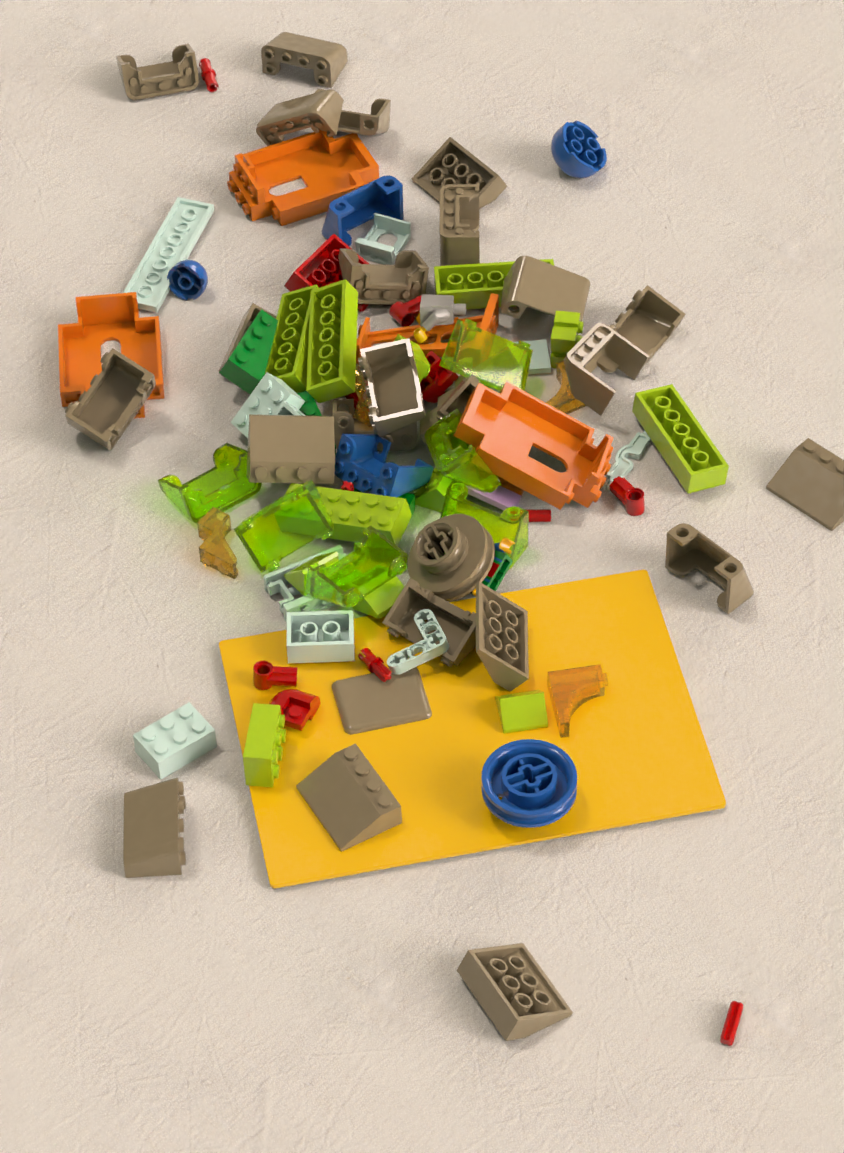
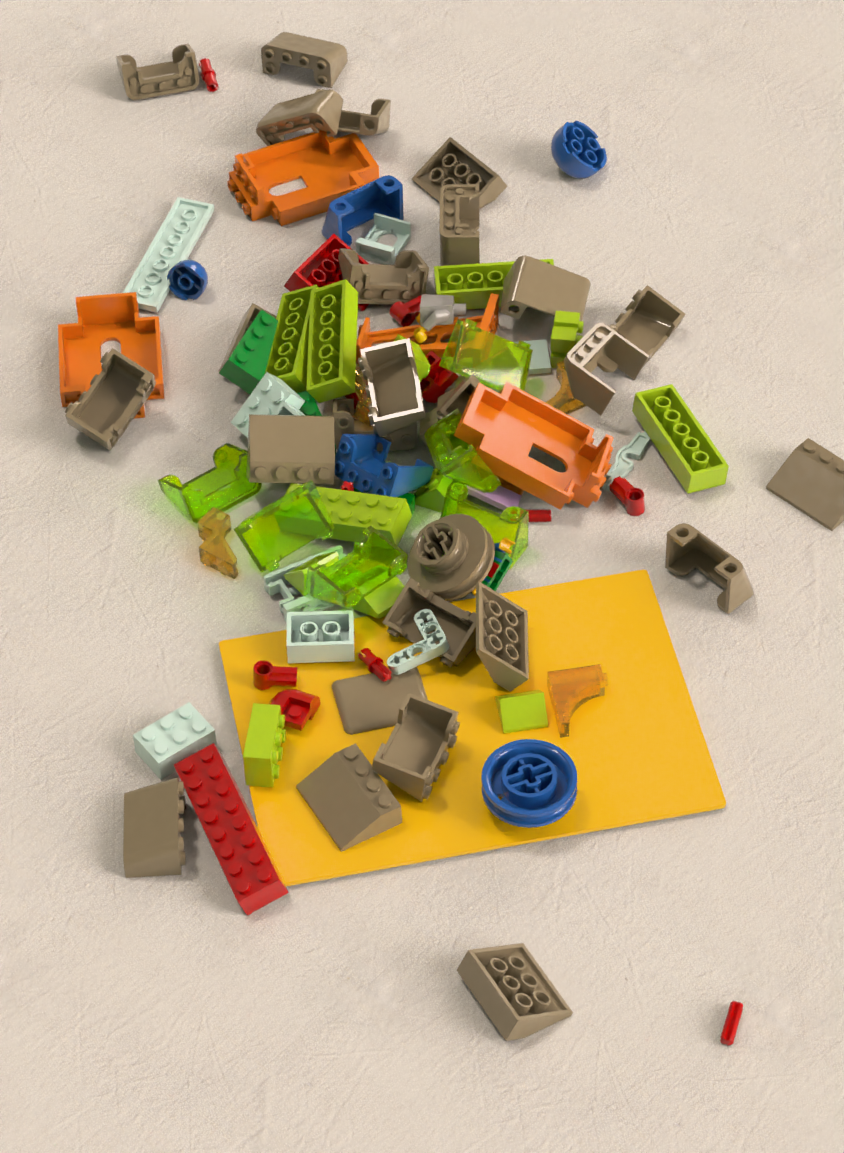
(231, 829): none -> red brick
(417, 746): none -> dark tan windscreen

